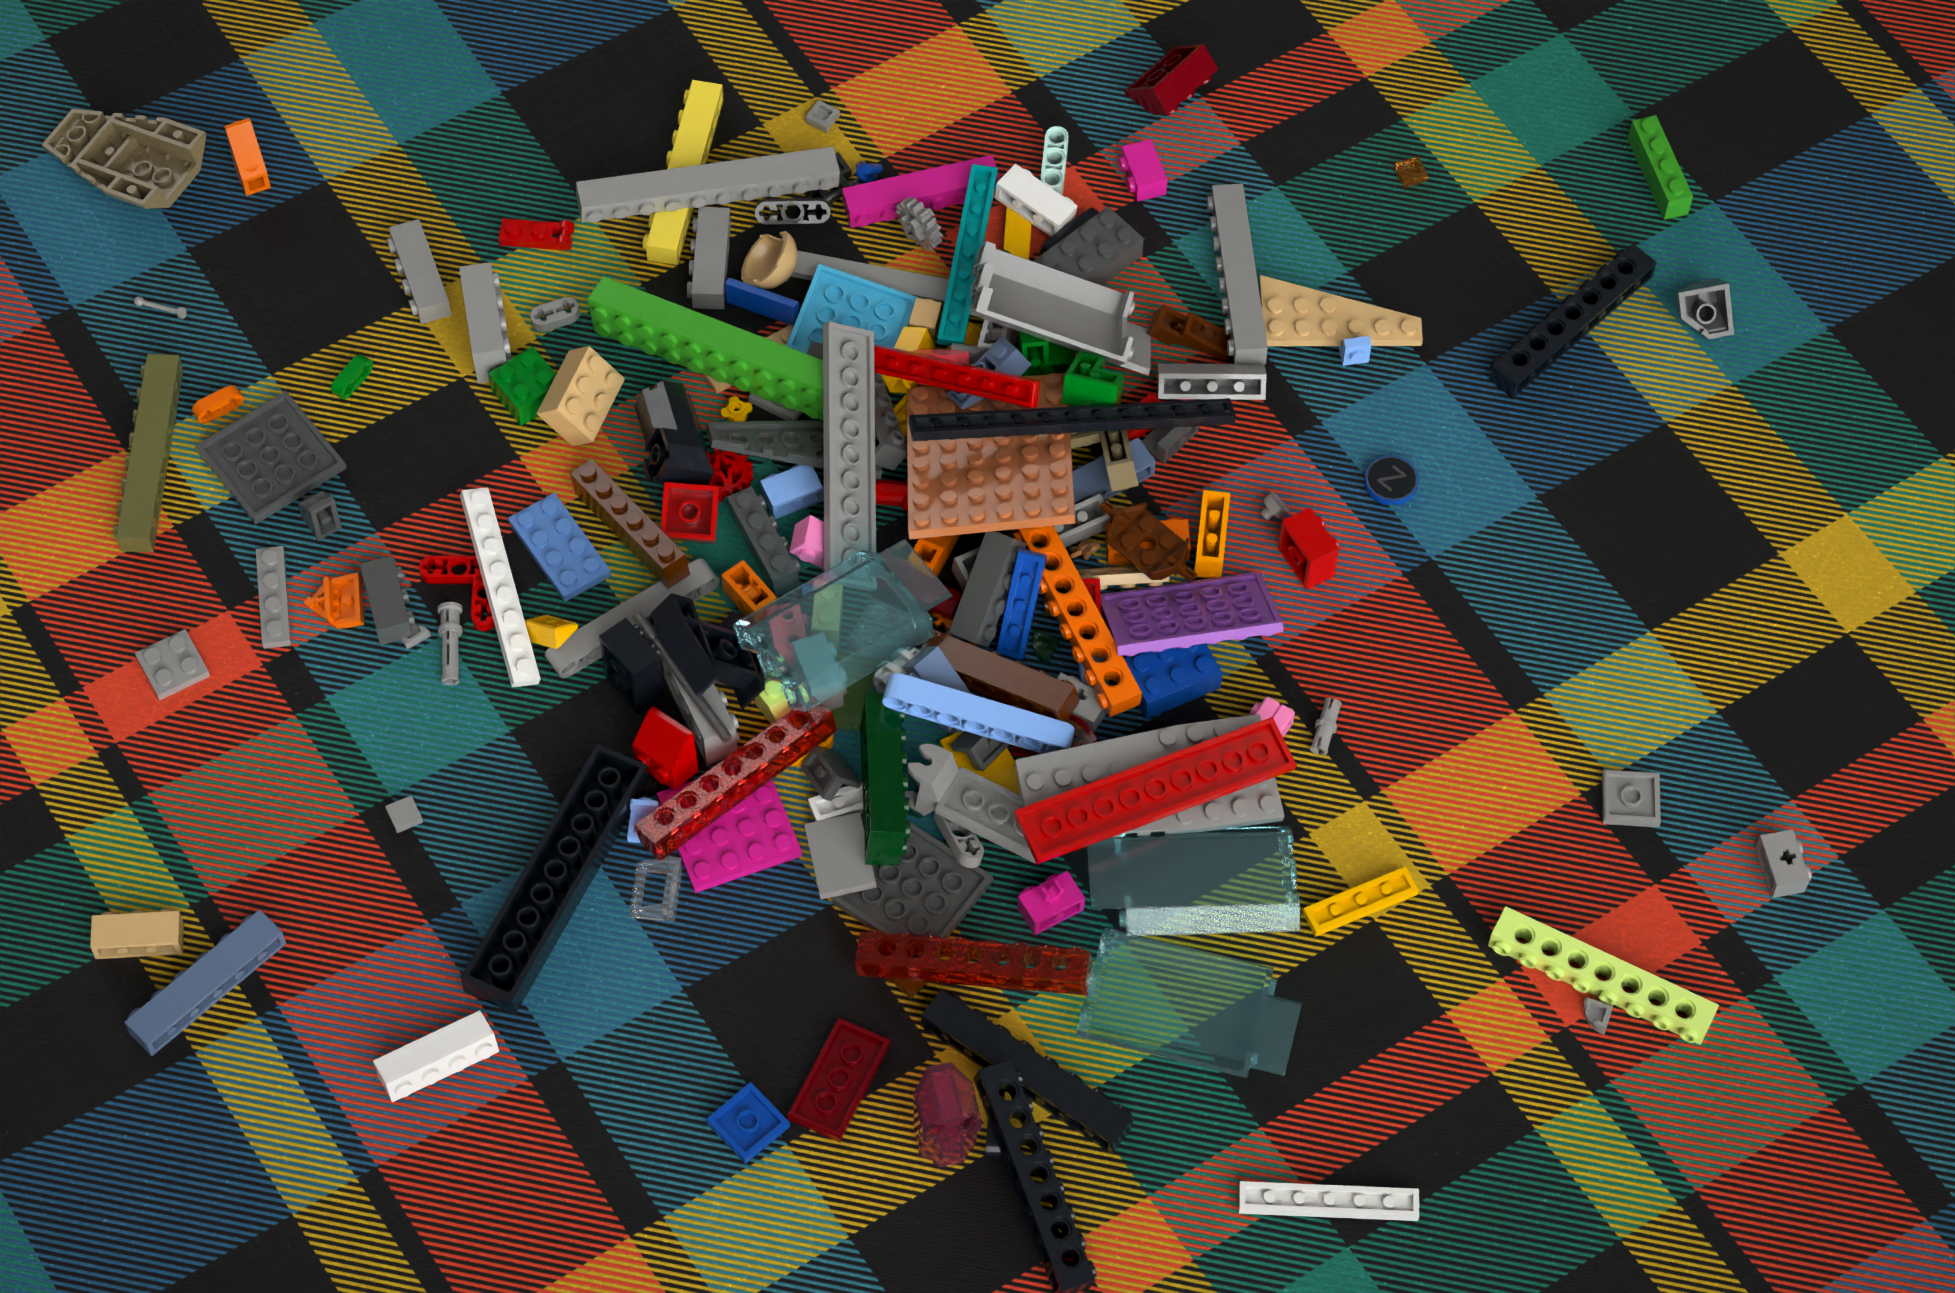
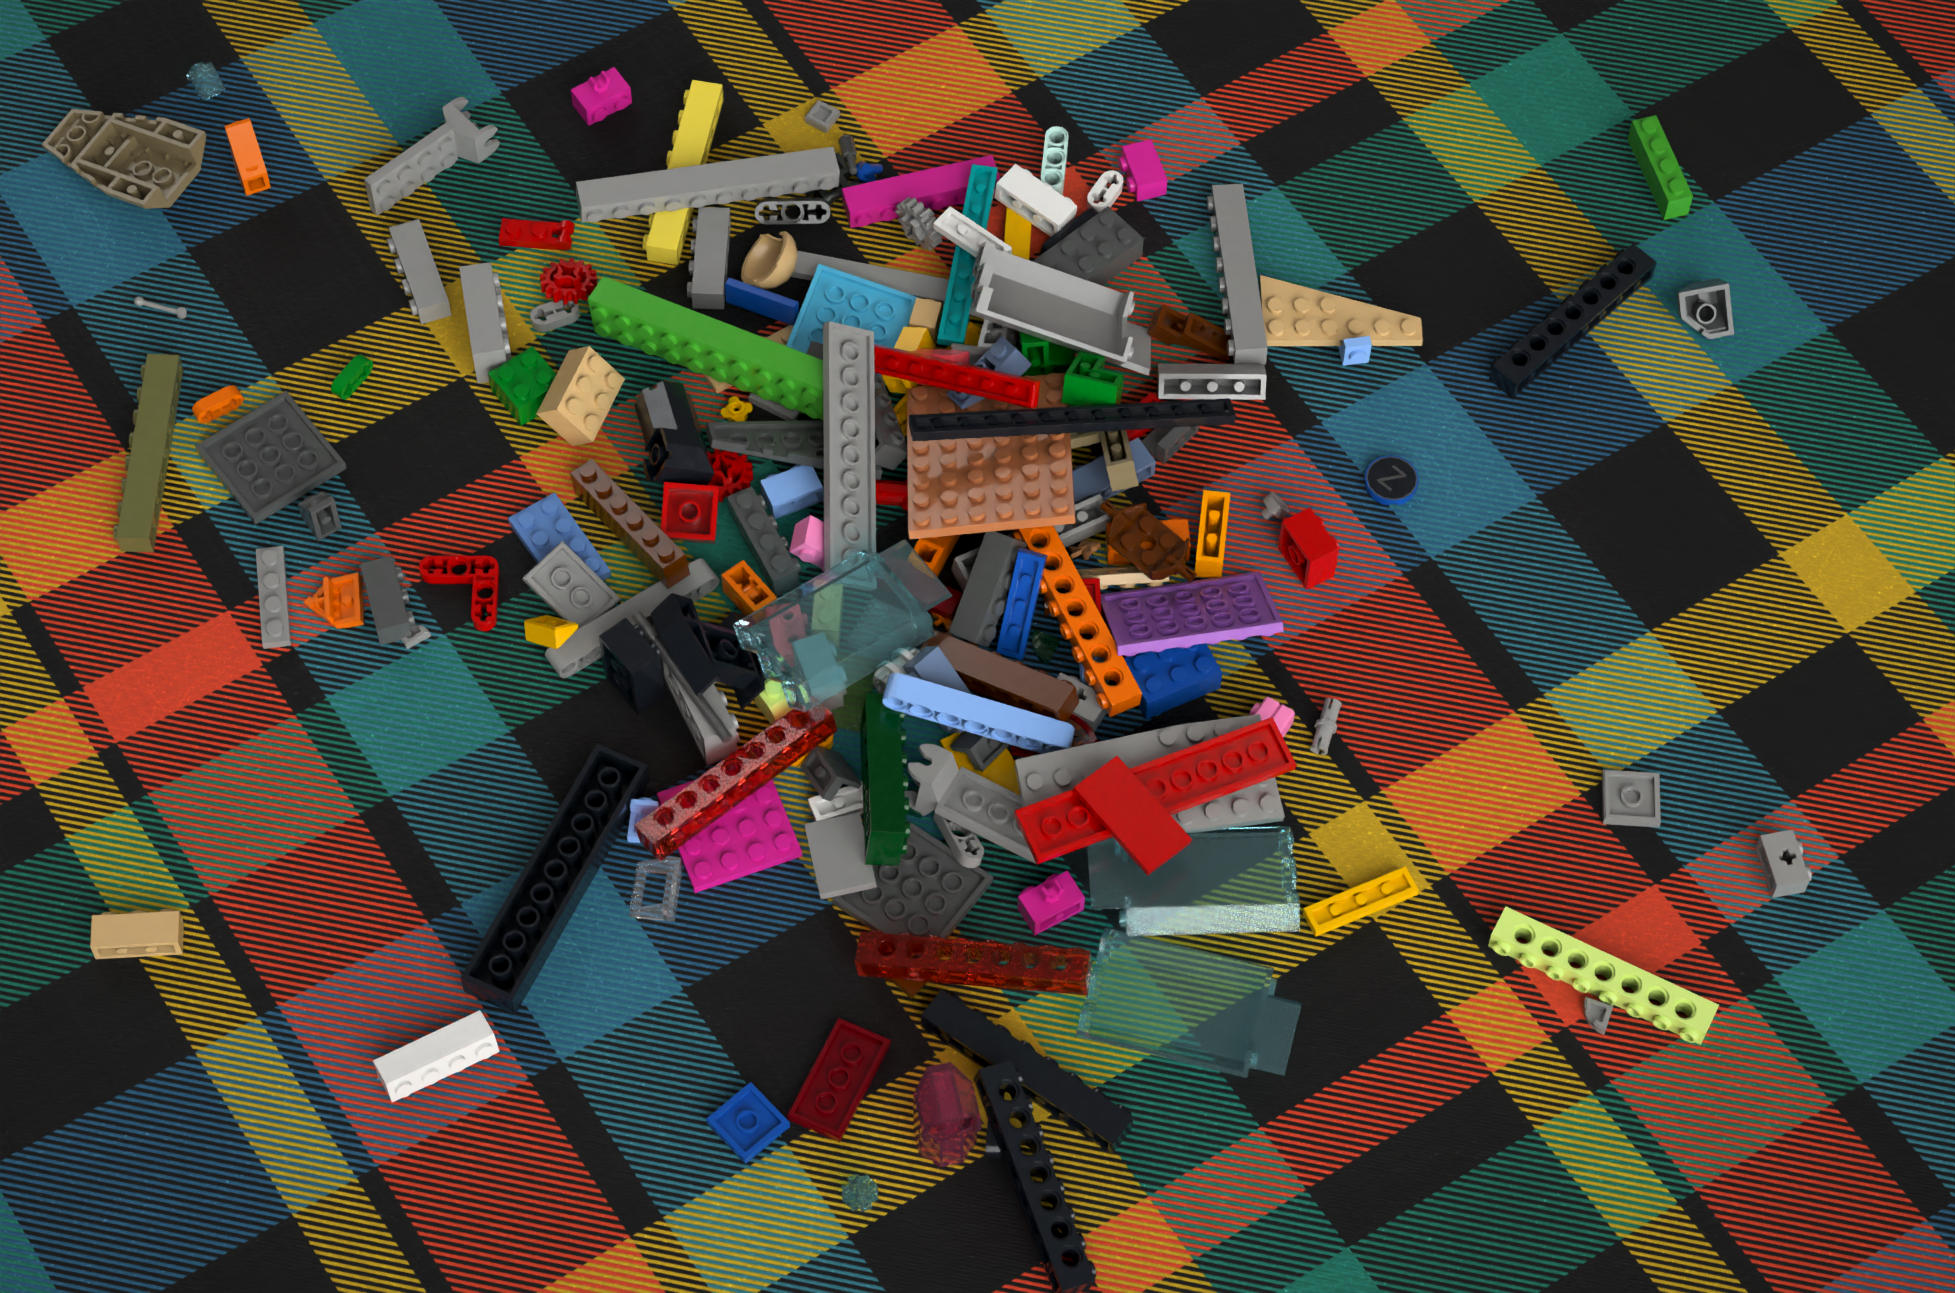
(172, 664): light grey plate -> none
(205, 80): none -> clear light blue bracket
(205, 982): sand blue brick -> none
(404, 814): light grey tile -> none
(430, 156): none -> light grey hinge
(450, 631): light grey pin -> none
(500, 587): white plate -> none
(570, 281): none -> red gear
(570, 587): none -> light grey tile
(601, 96): none -> dark pink brick
(666, 749): red slope -> none
(849, 152): none -> dark grey axle
(859, 1192): none -> clear light blue gear
(966, 232): none -> white plate
(1100, 189): none -> white beam
(1132, 815): none -> red tile
(1173, 79): dark red slope -> none
(1328, 1201): white plate -> none
(1411, 172): clear orange tile -> none

